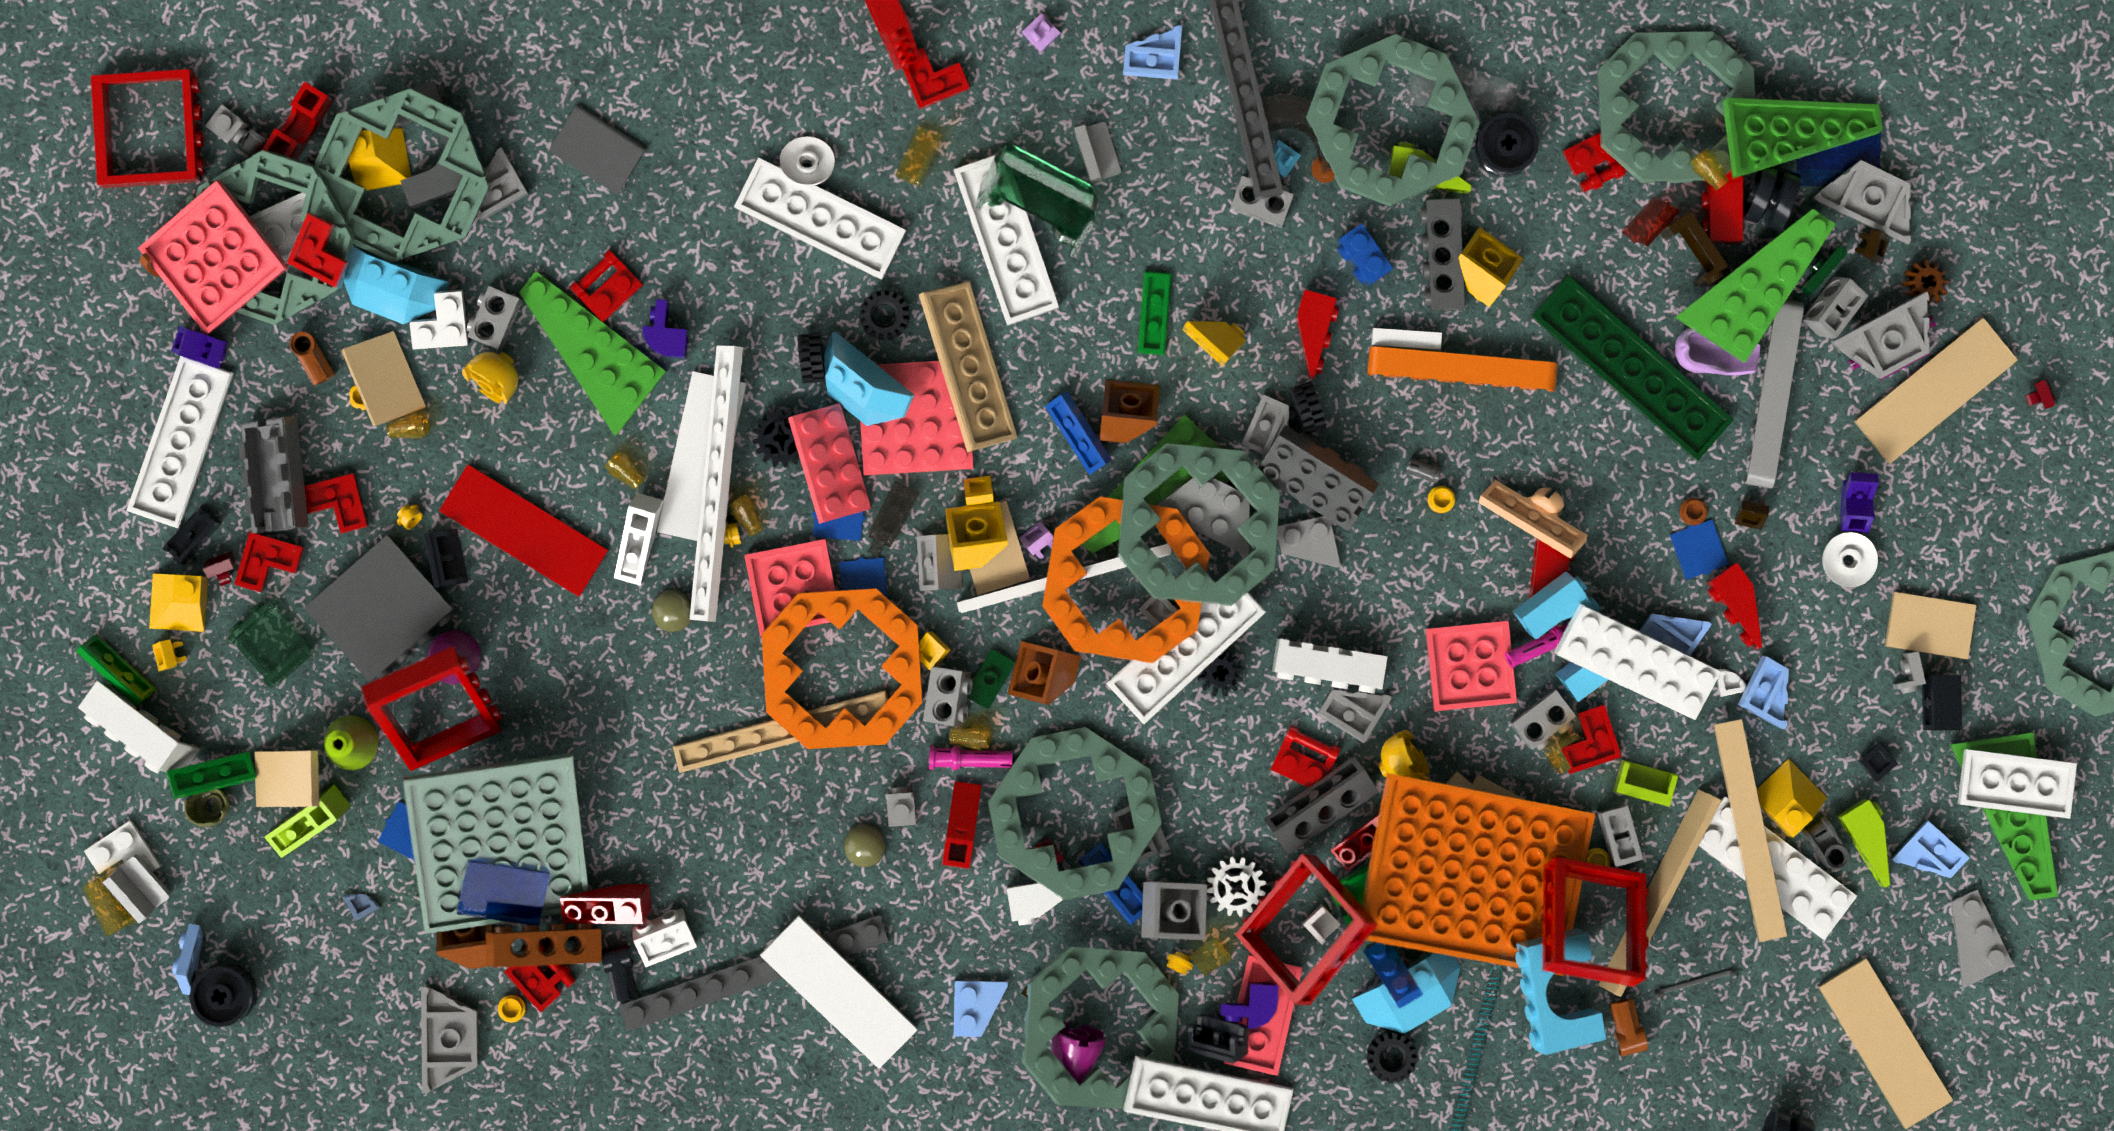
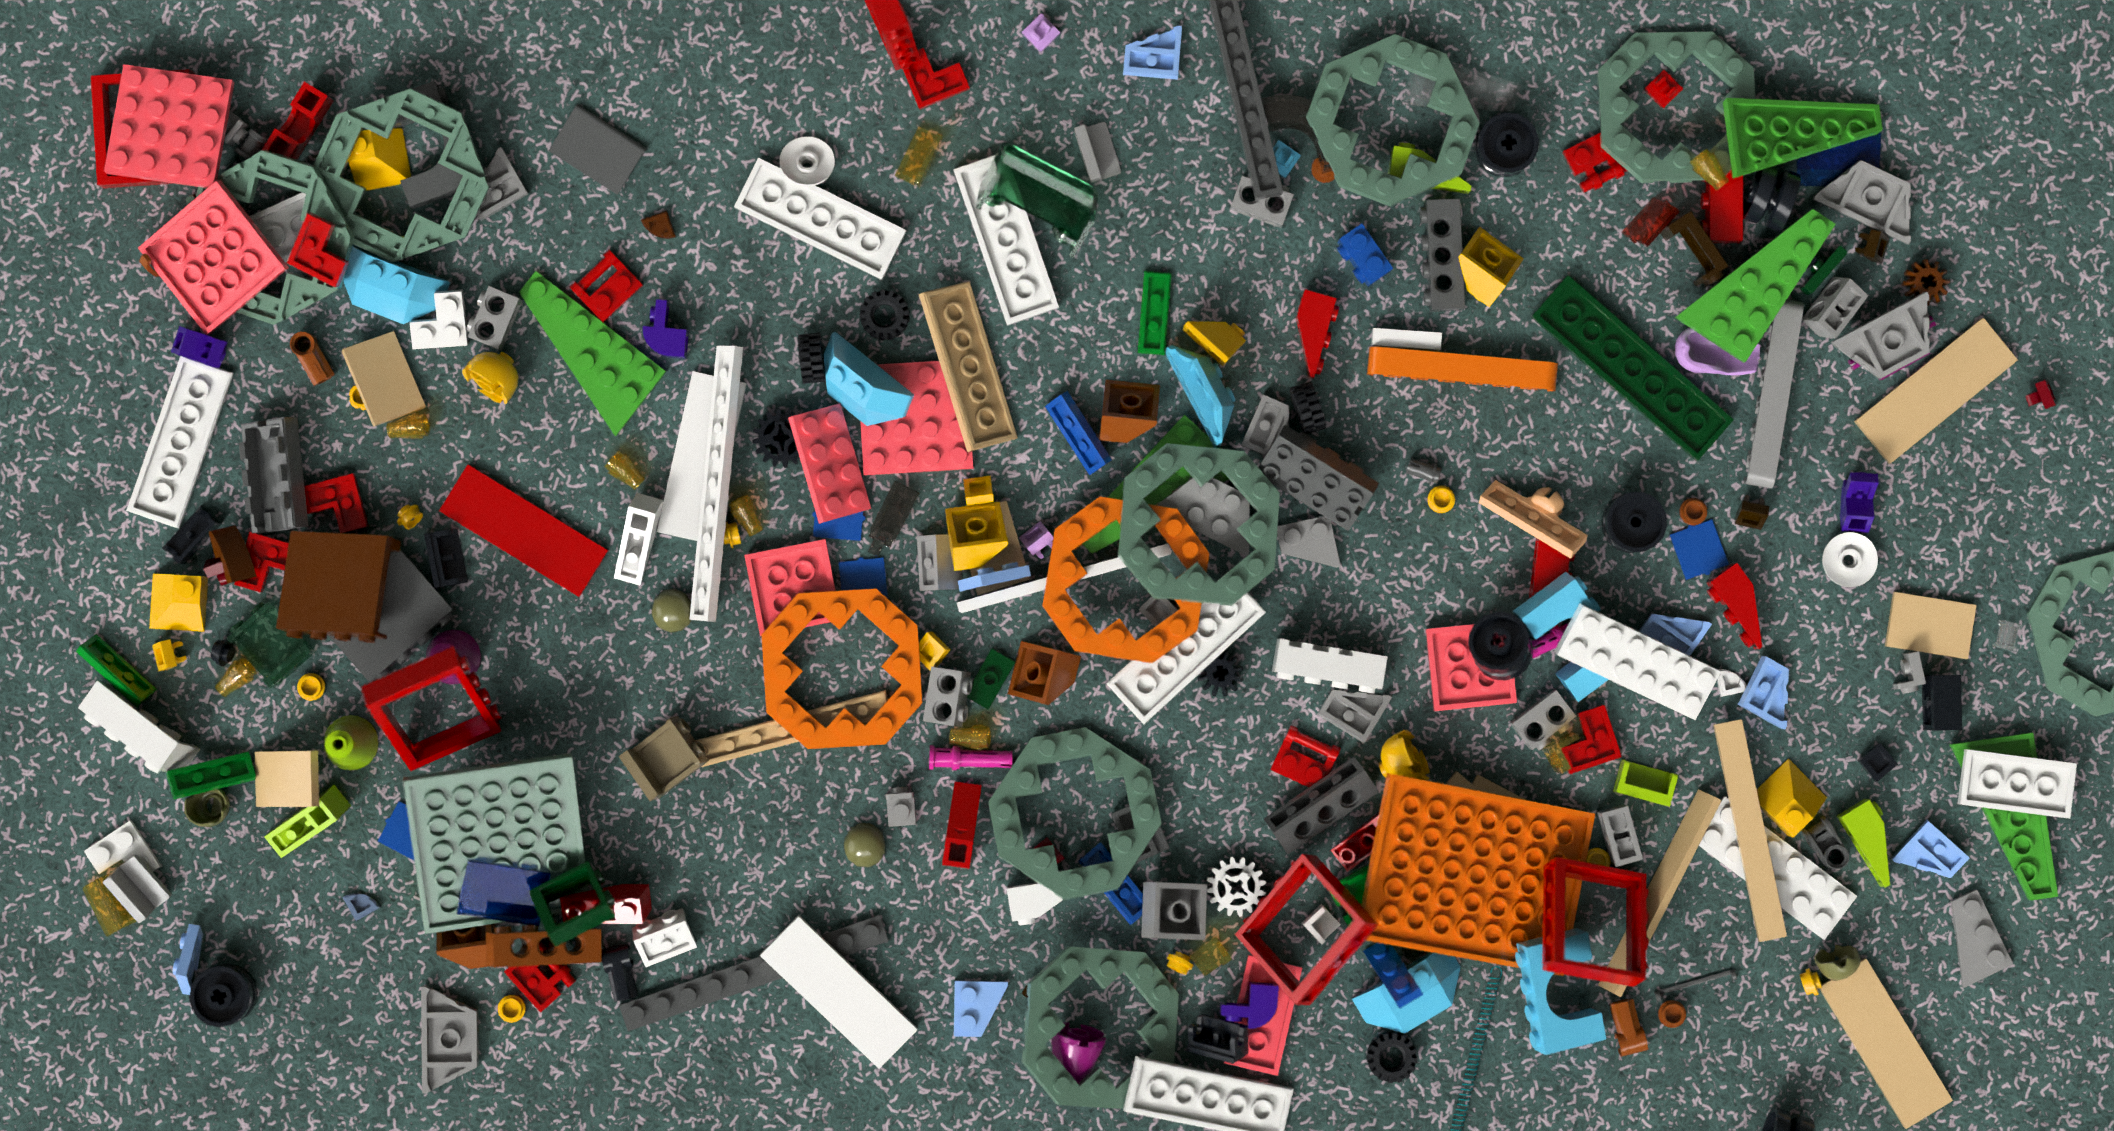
(169, 126): none -> coral plate
(222, 652): none -> black plate
(234, 555): none -> reddish brown slope
(236, 676): none -> clear yellow cone
(311, 686): none -> yellow plate
(335, 585): none -> reddish brown panel
(563, 885): none -> dark green window
(659, 225): none -> reddish brown tile
(665, 758): none -> dark tan panel
(989, 577): none -> light blue wing
(1204, 390): none -> medium azure wedge
(1498, 630): none -> black wheel
(1618, 527): none -> black wheel
(1663, 89): none -> red tile
(1671, 1013): none -> dark orange plate
(1811, 982): none -> yellow plate
(1841, 969): none -> olive hair
(2006, 635): none -> clear bush

